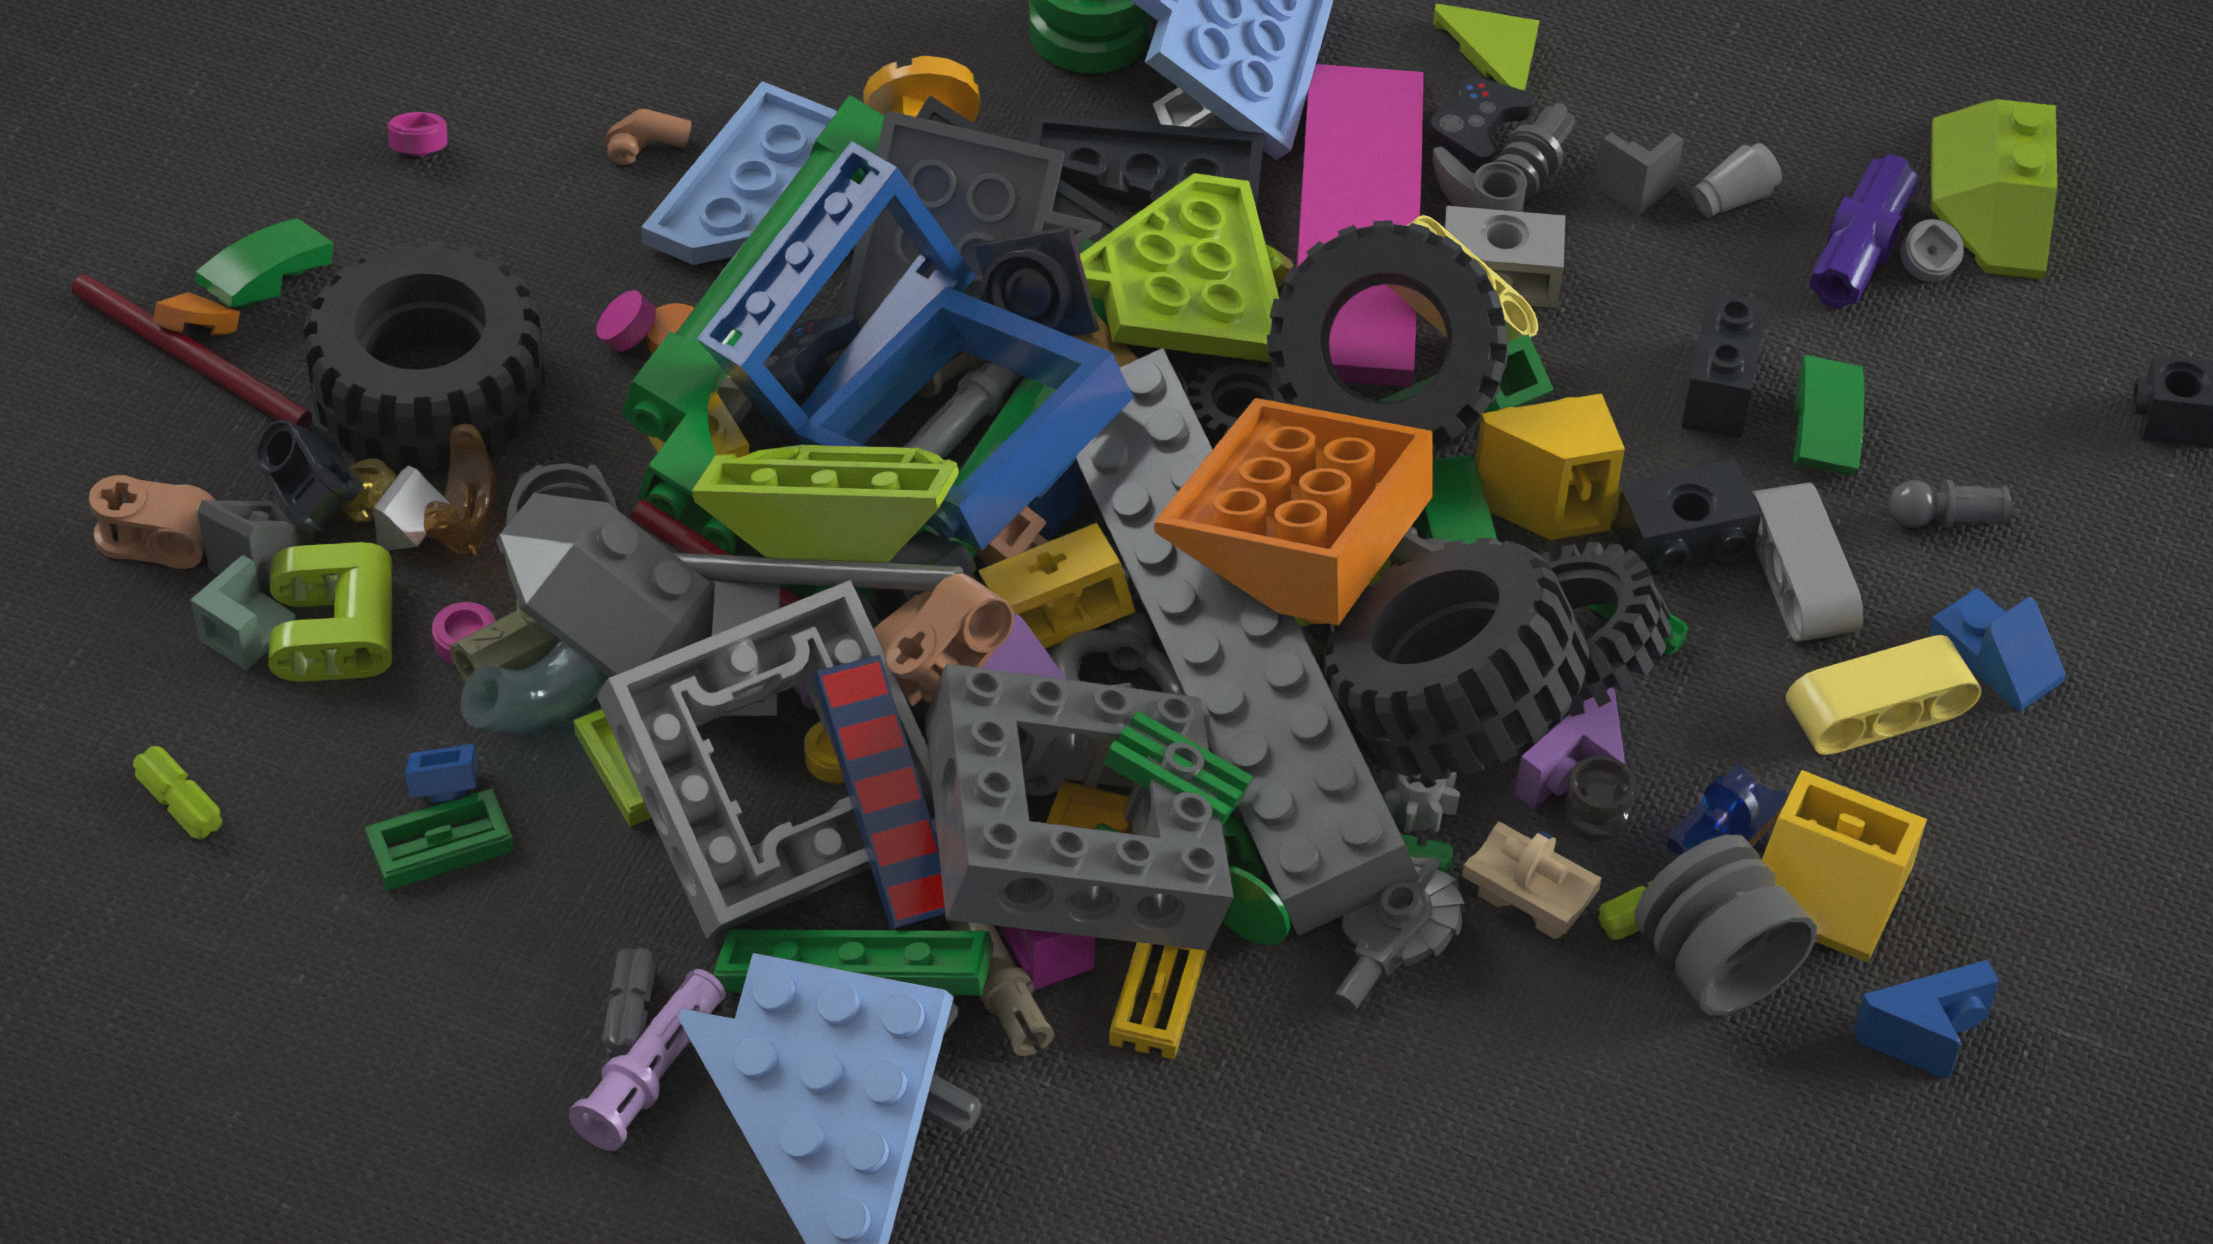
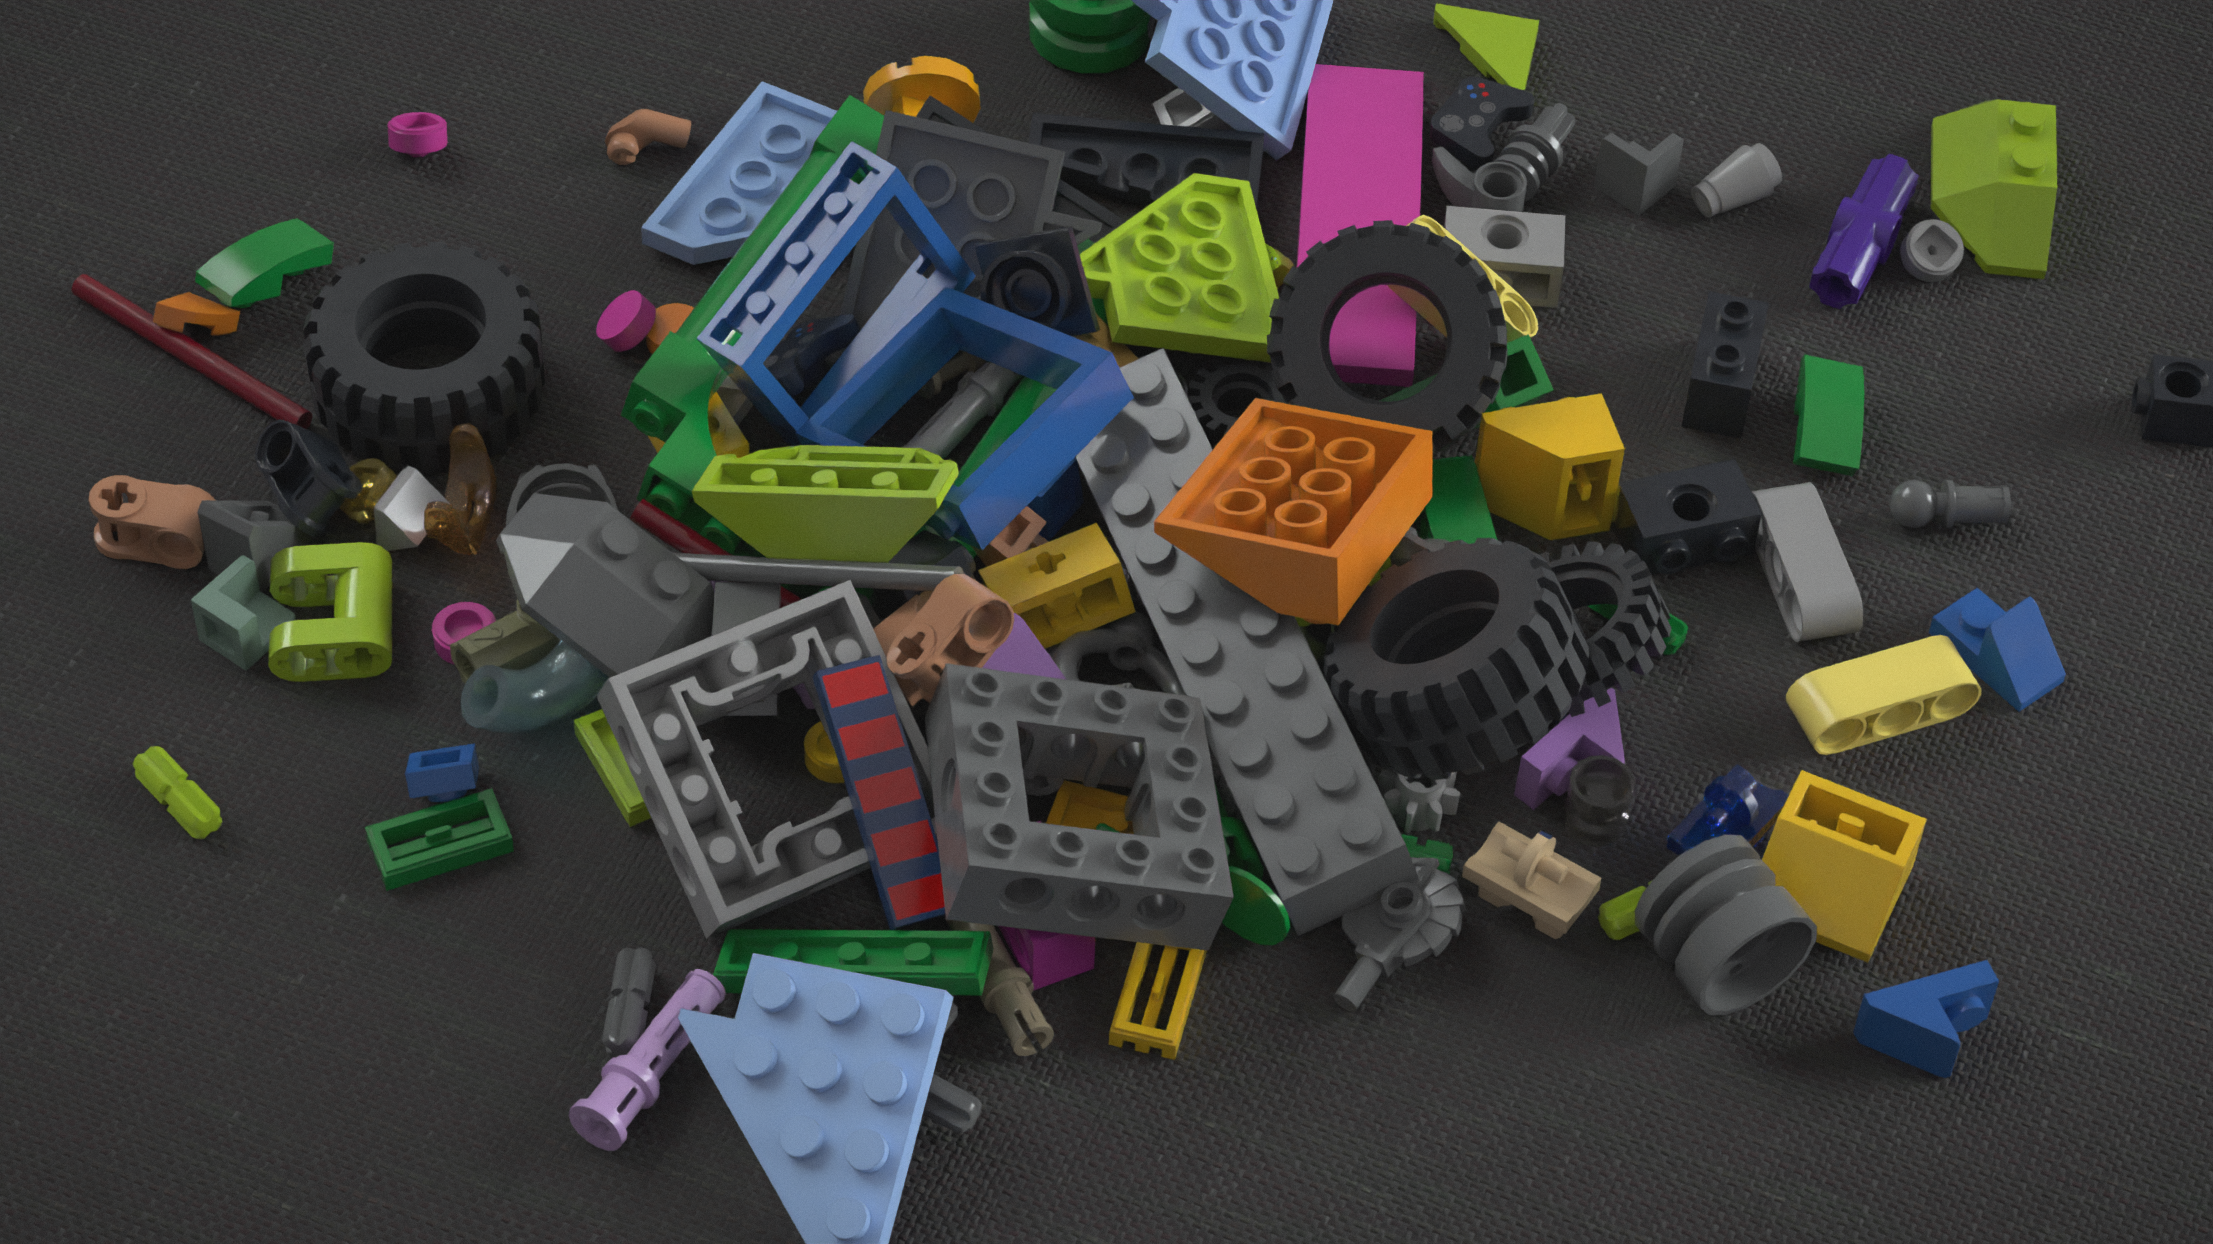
(1132, 748): green tile -> none

